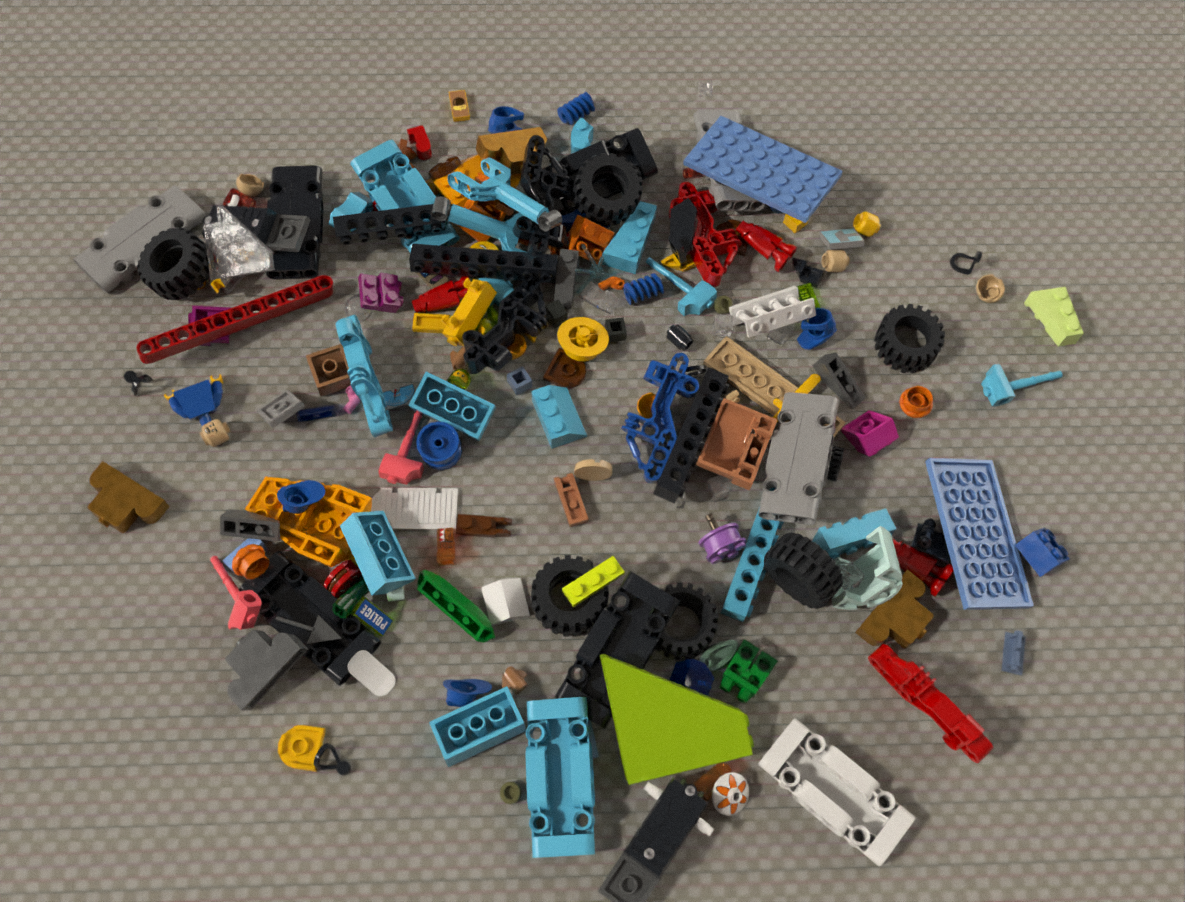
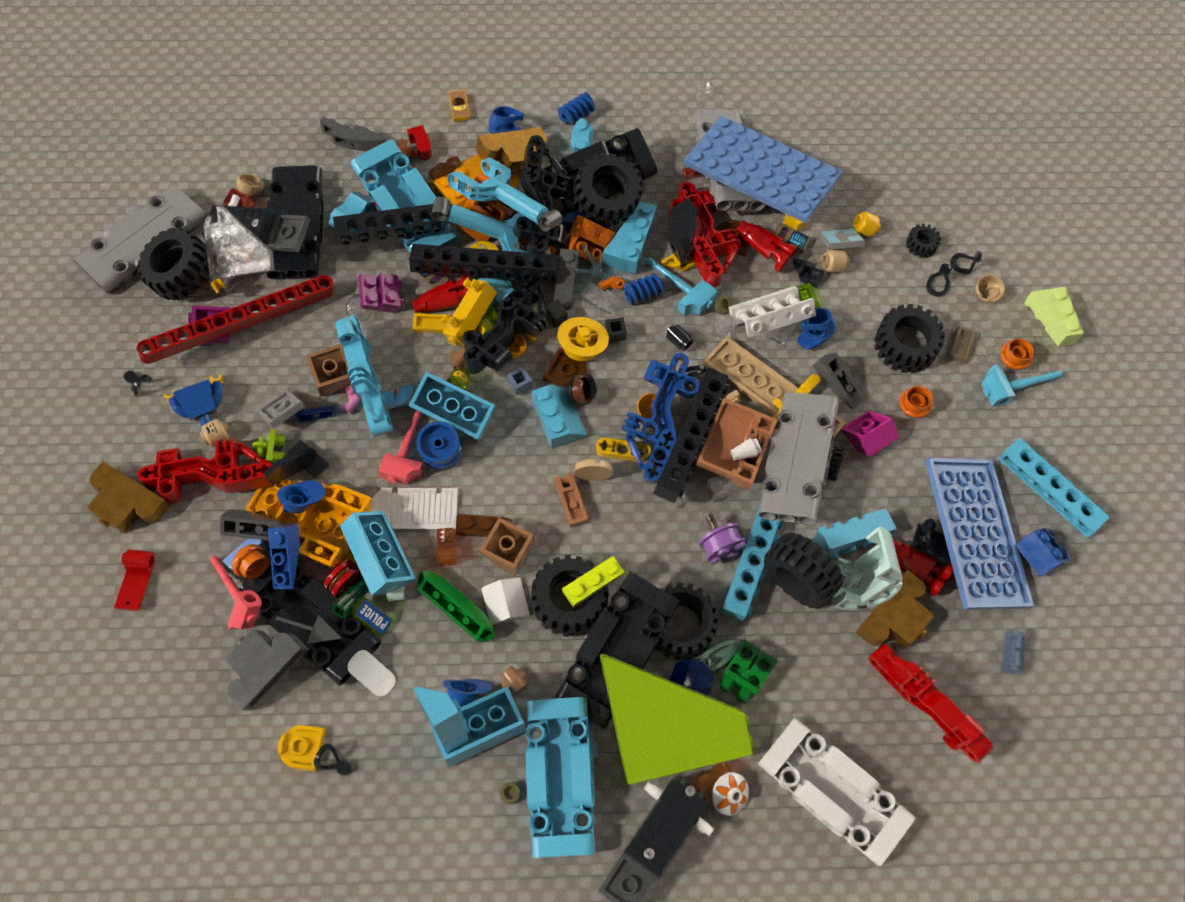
(138, 568): none -> red door
(173, 471): none -> red beam
(273, 440): none -> lime hips
(284, 553): none -> blue slope
(298, 458): none -> black piece
(356, 139): none -> dark grey slope
(444, 717): none -> medium azure slope
(507, 546): none -> medium nougat slope
(581, 389): none -> piece
(616, 455): none -> yellow beam
(747, 449): none -> white cone
(792, 236): none -> tile
(927, 233): none -> black tyre
(945, 269): none -> black piece
(962, 344): none -> dark tan tile
(1017, 354): none -> orange piece
(1054, 497): none -> medium azure brick

